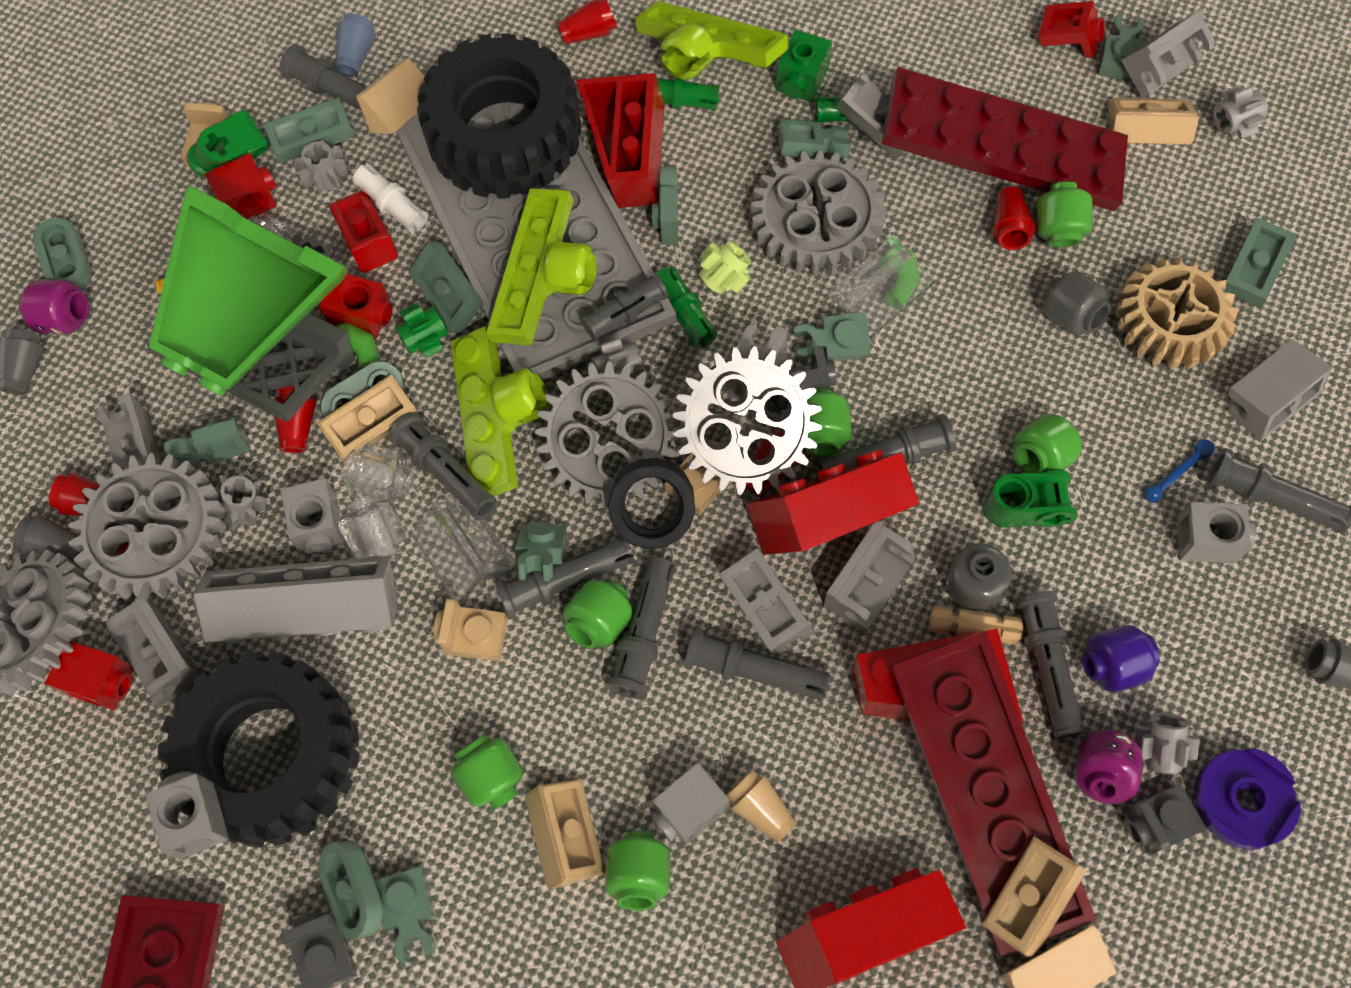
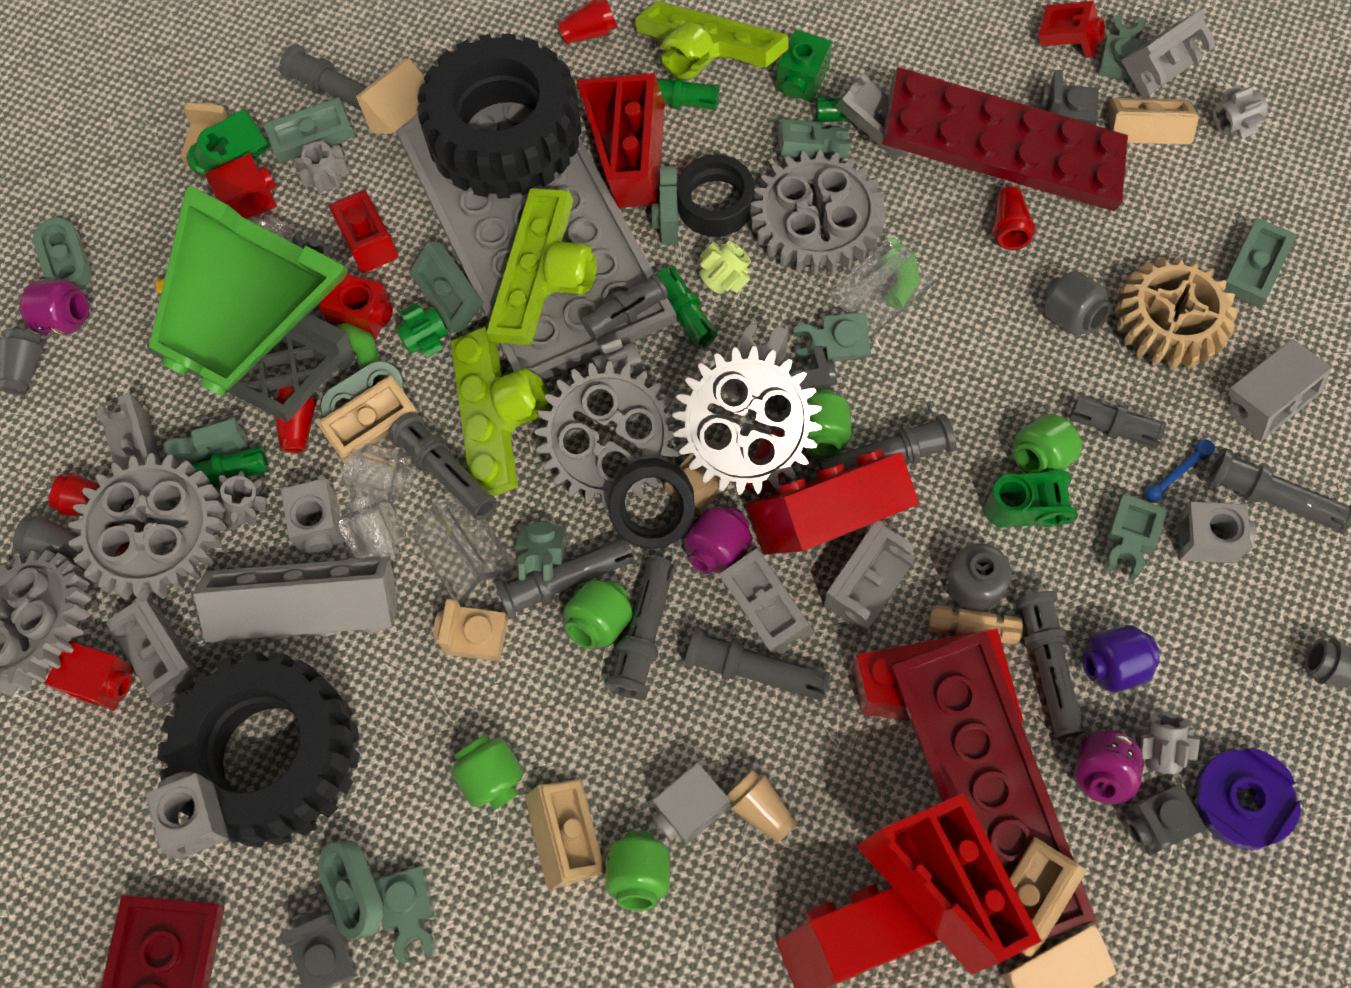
(250, 461): none -> green pin
(353, 43): sand blue cone -> none
(390, 198): white pin -> none
(709, 169): none -> black tyre
(717, 539): none -> magenta head
(954, 883): none -> red wedge
(1064, 215): bright green head -> none
(1070, 100): none -> dark grey bracket
(1117, 421): none -> dark grey pin
(1136, 530): none -> sand green plate

